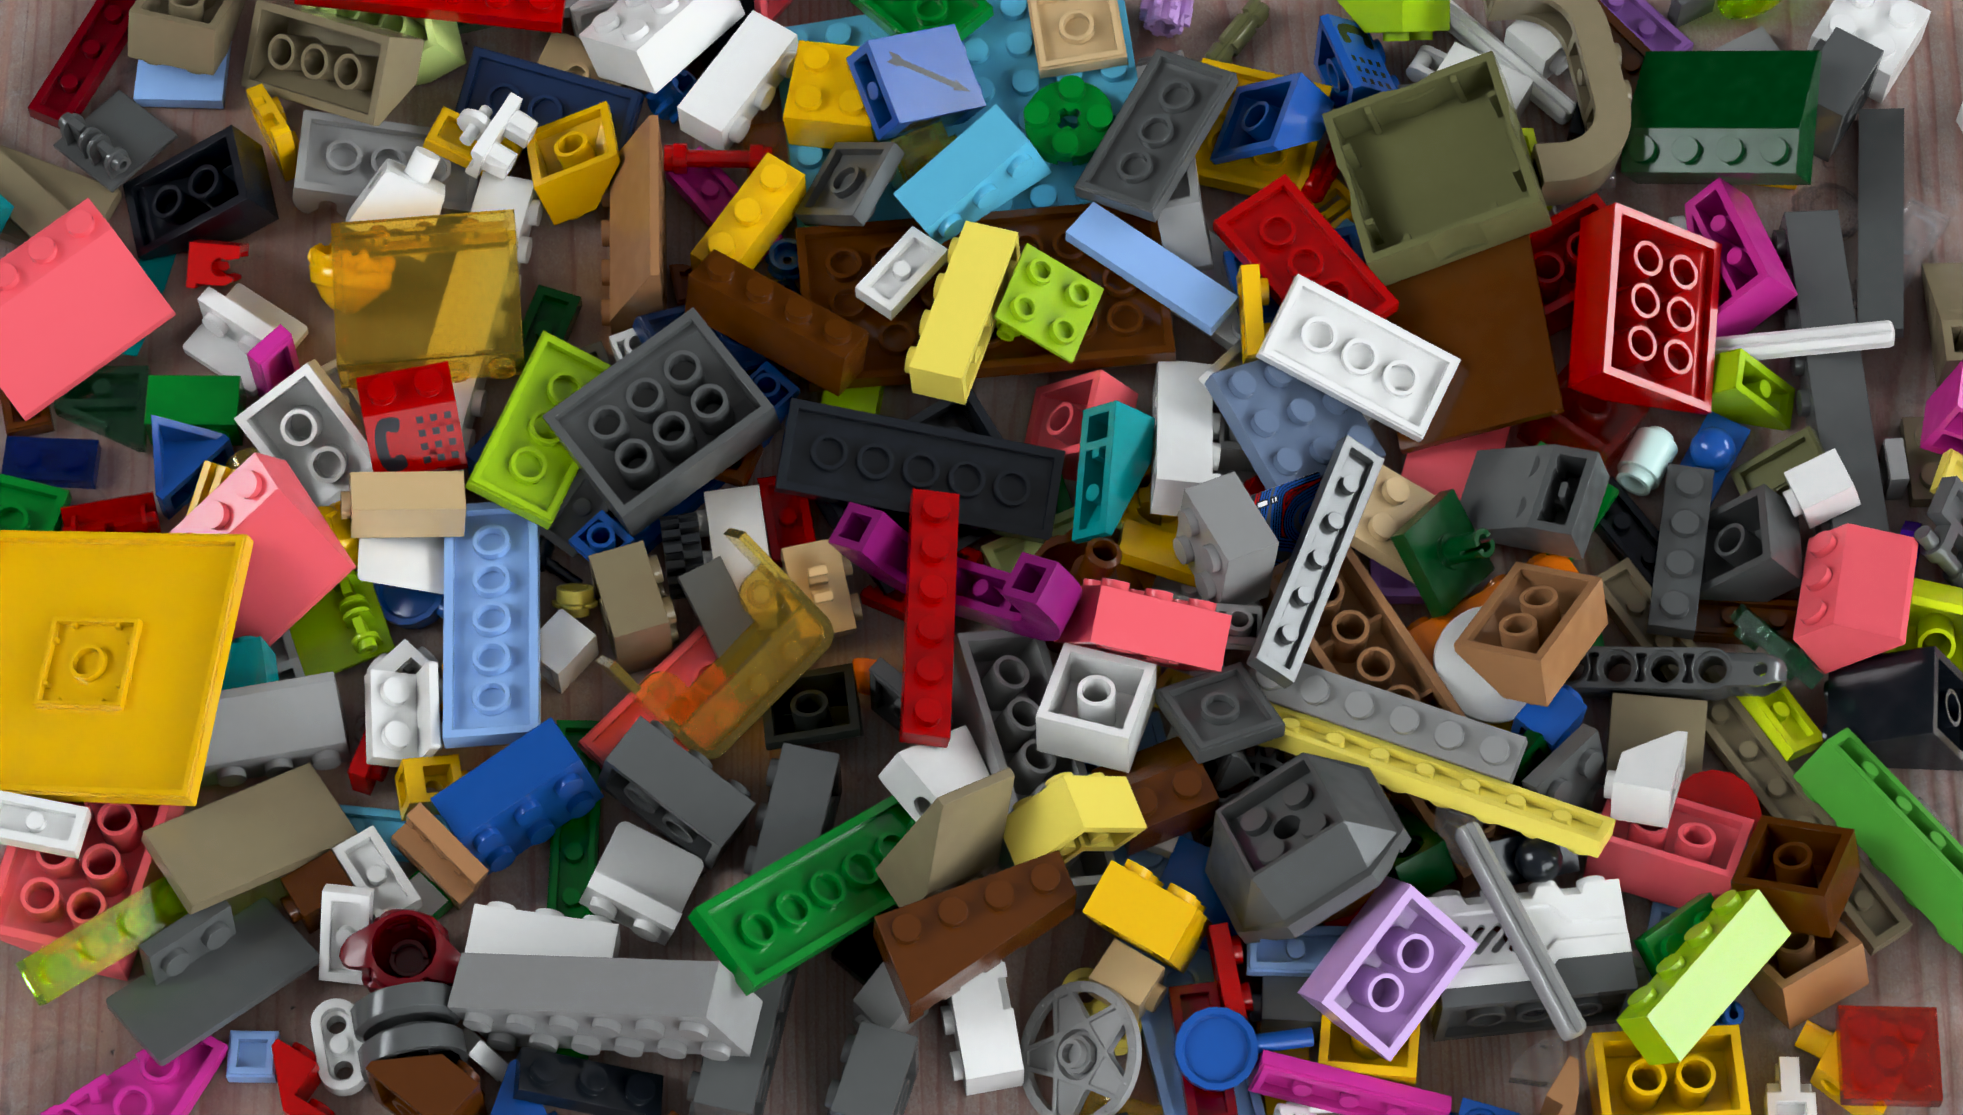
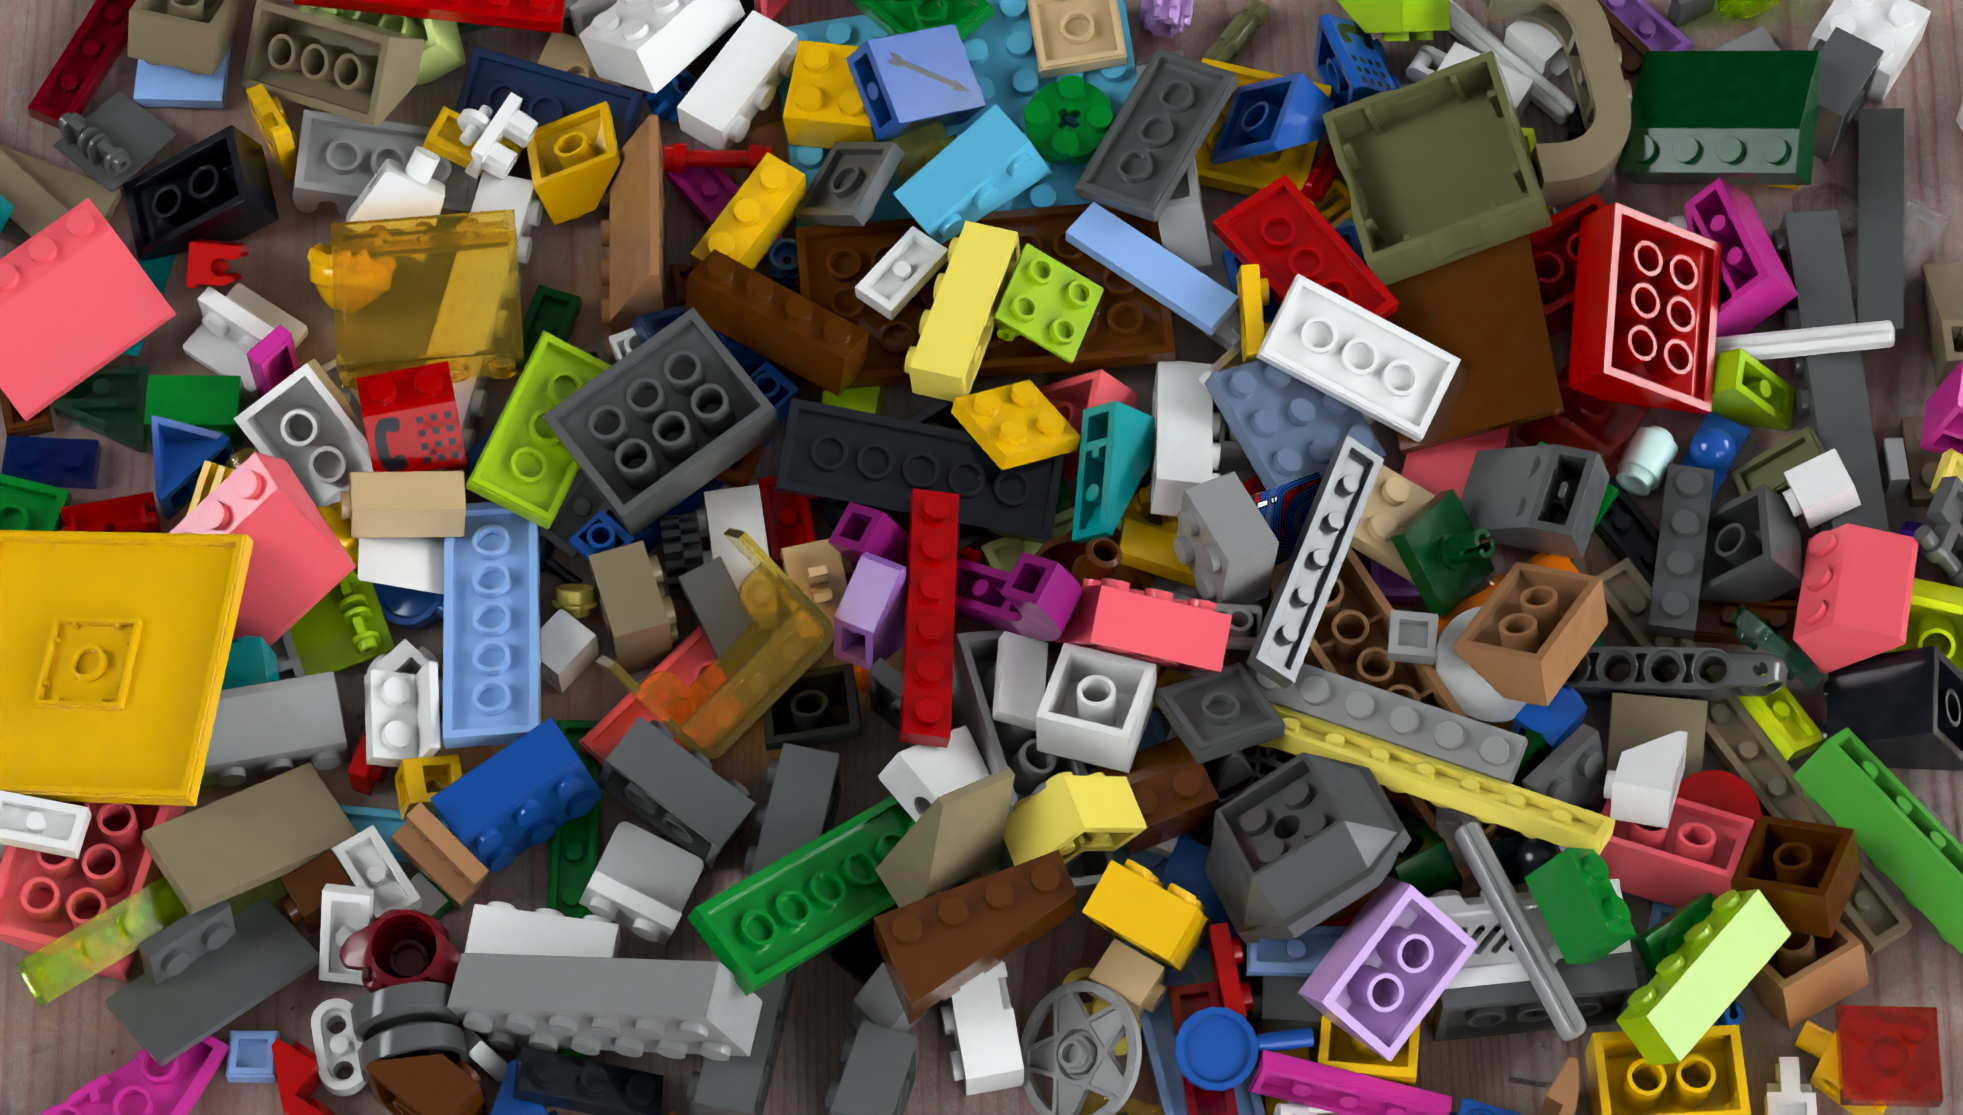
(871, 612): none -> medium lavender slope
(1015, 424): none -> yellow plate
(1019, 680): none -> white tile
(1412, 637): none -> light grey plate
(1581, 905): none -> green brick

